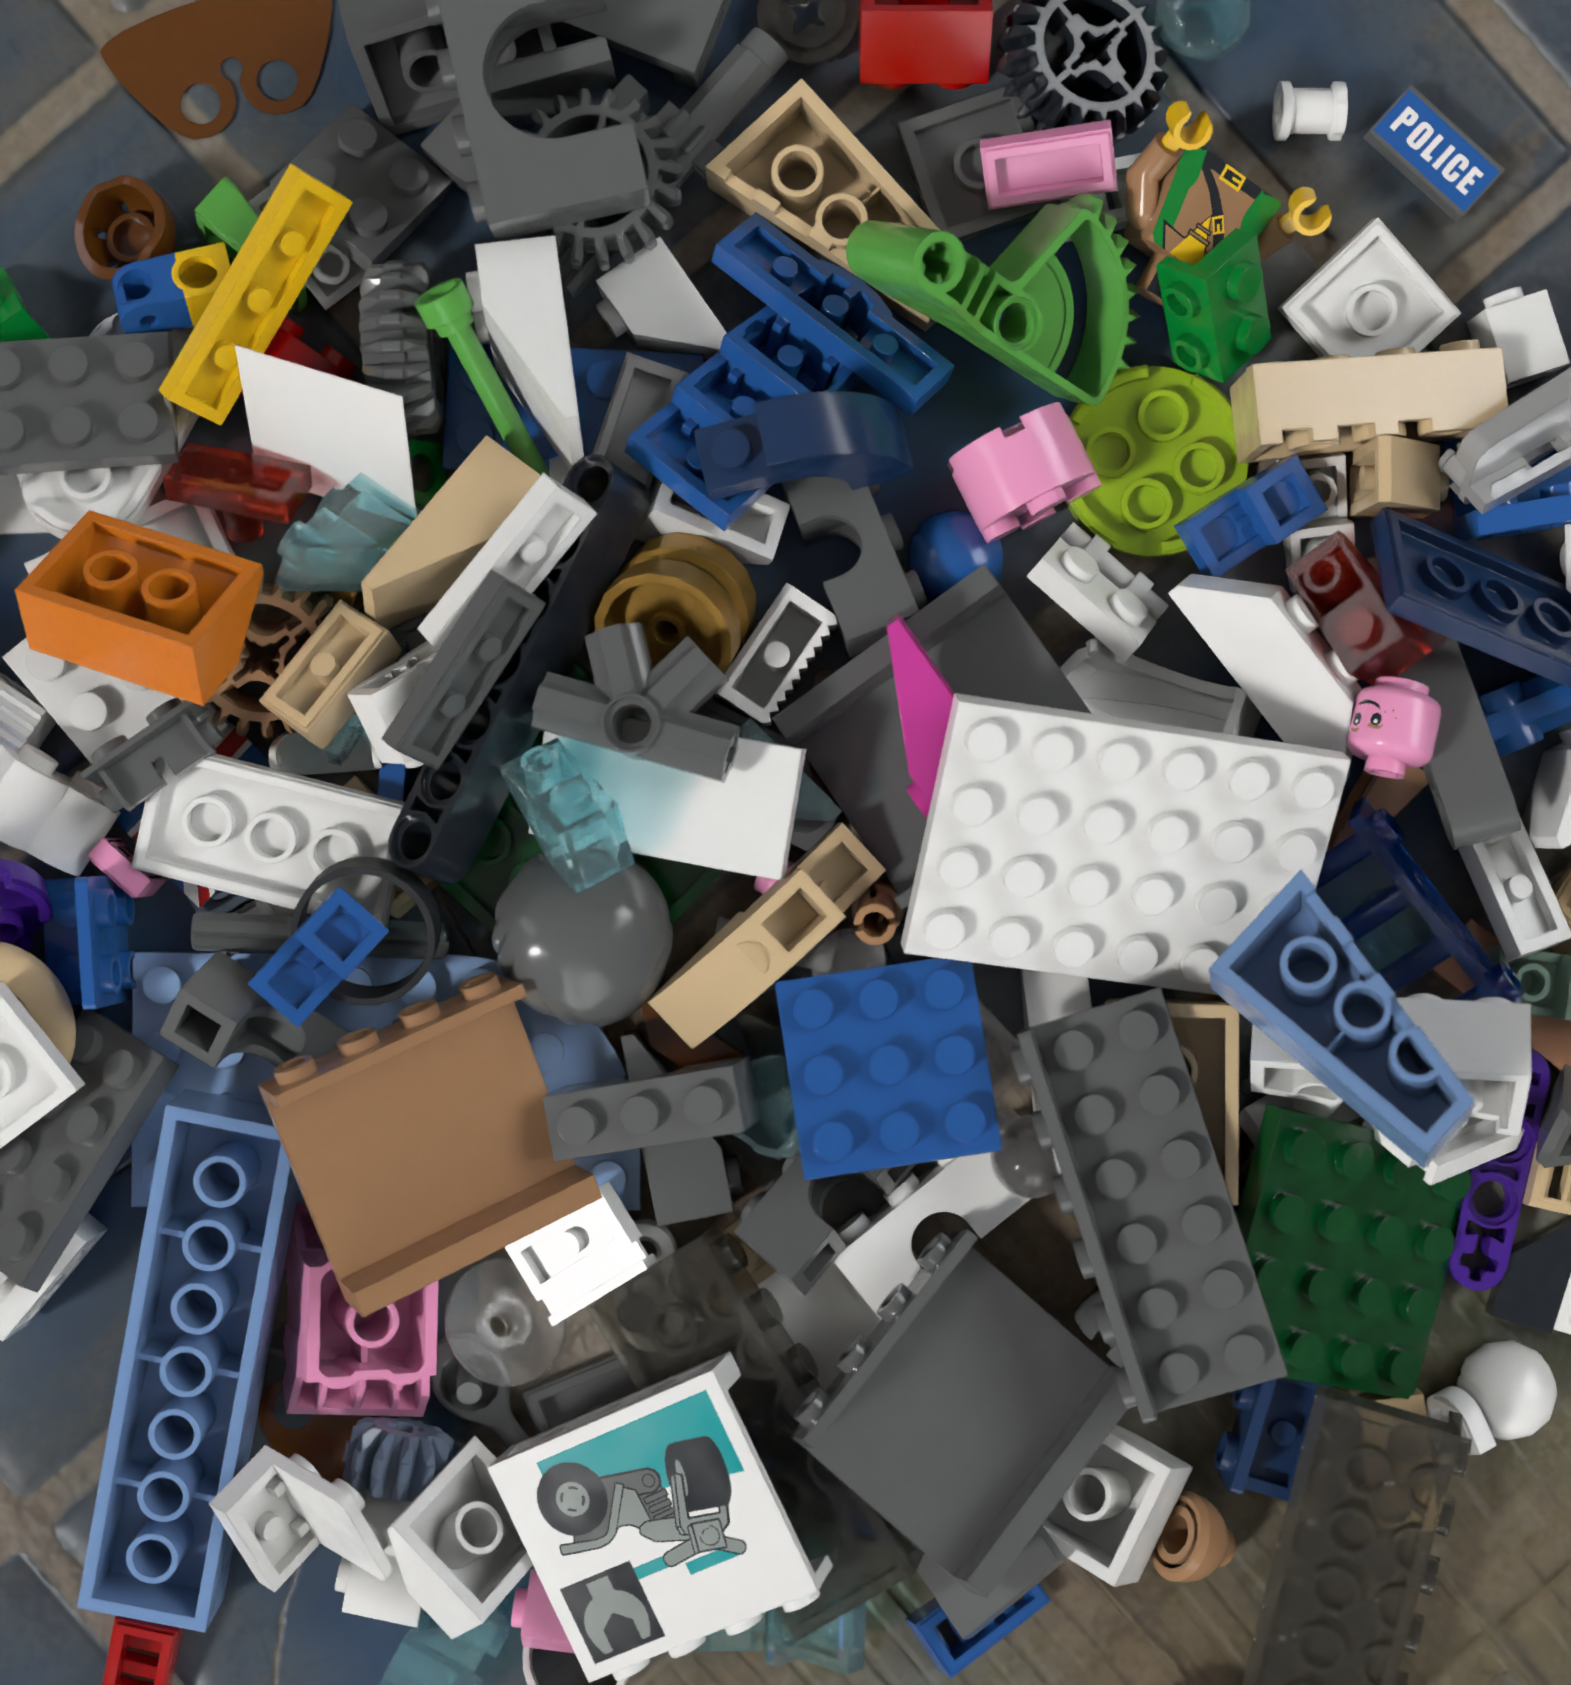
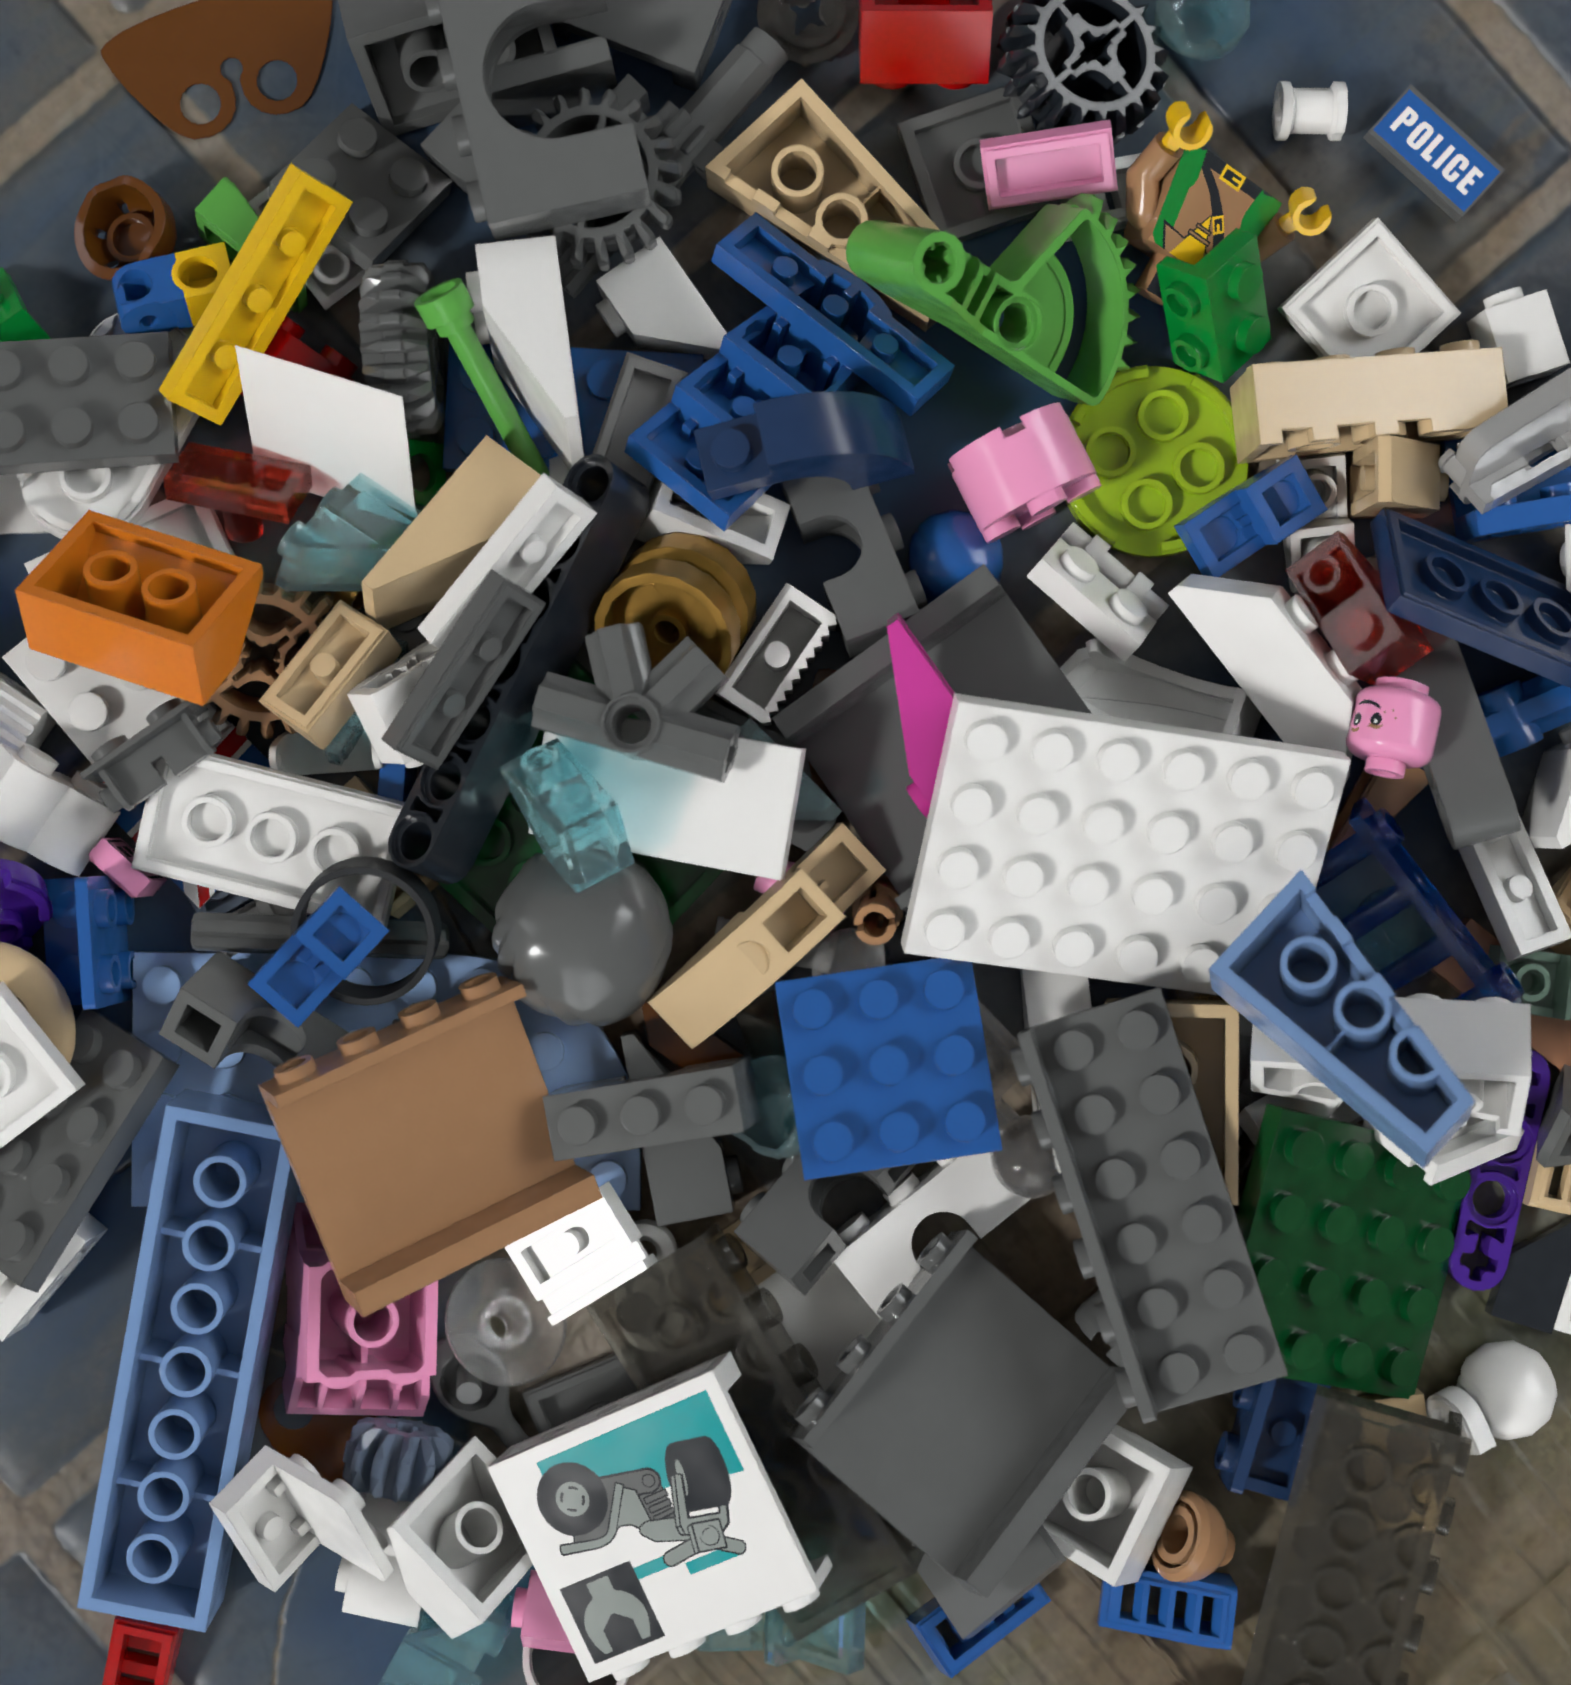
(1188, 1630): none -> blue slope

